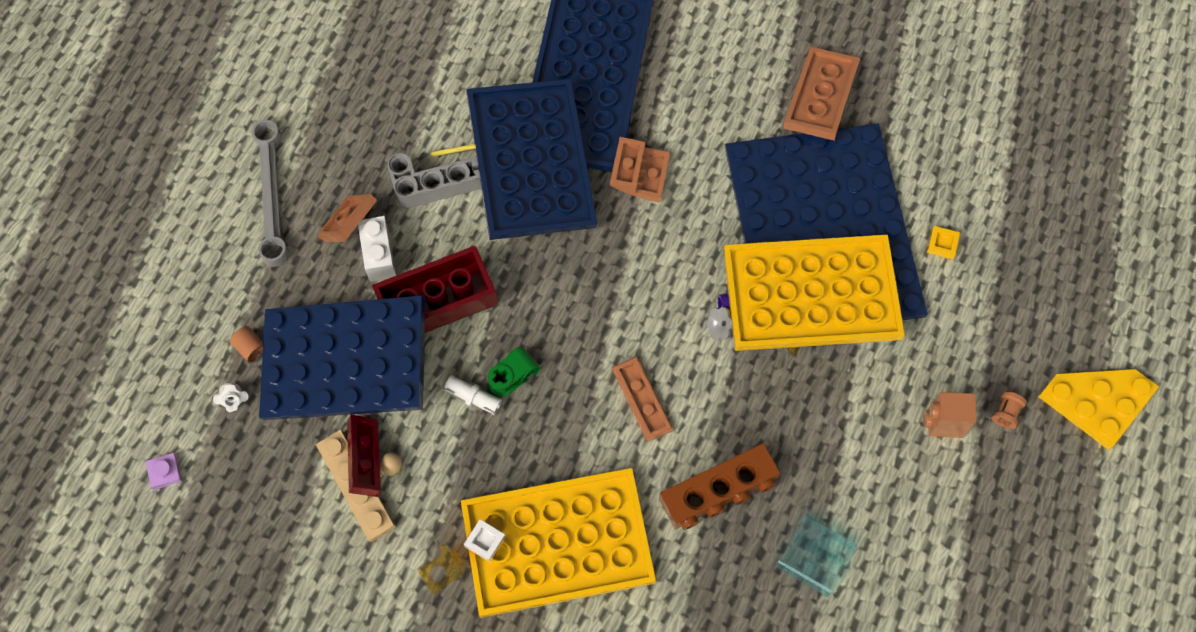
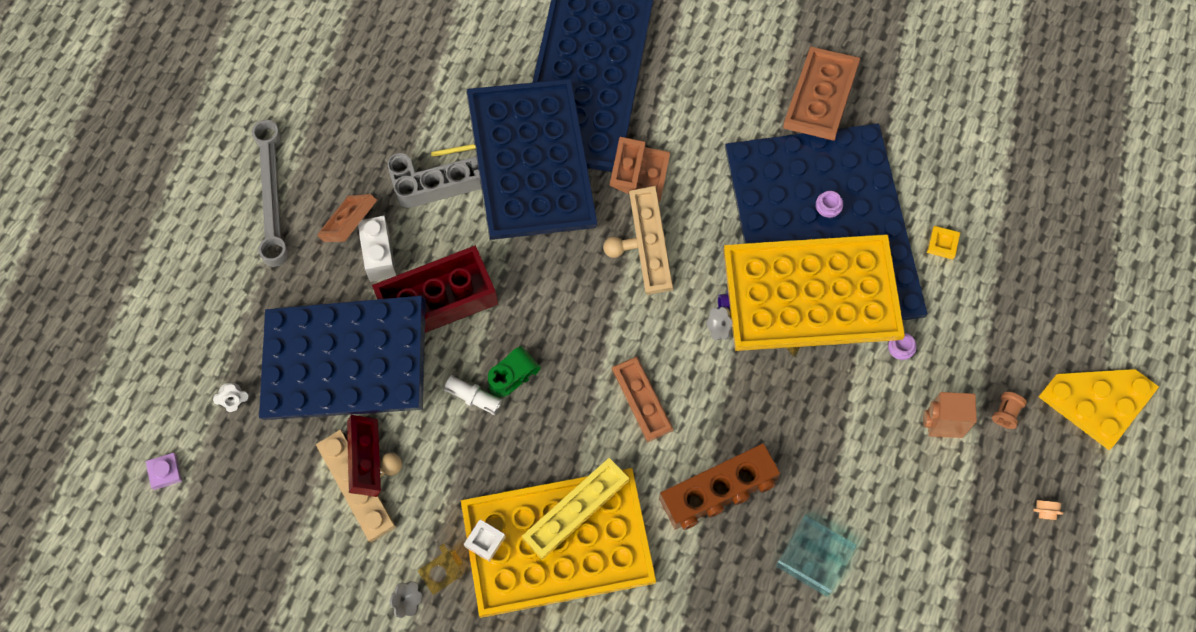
(247, 343): nougat beam -> none
(405, 599): none -> light grey plant
(575, 508): none -> light yellow plate
(648, 240): none -> tan plate
(829, 204): none -> lavender plate
(904, 348): none -> lavender plate
(1048, 509): none -> light nougat plate

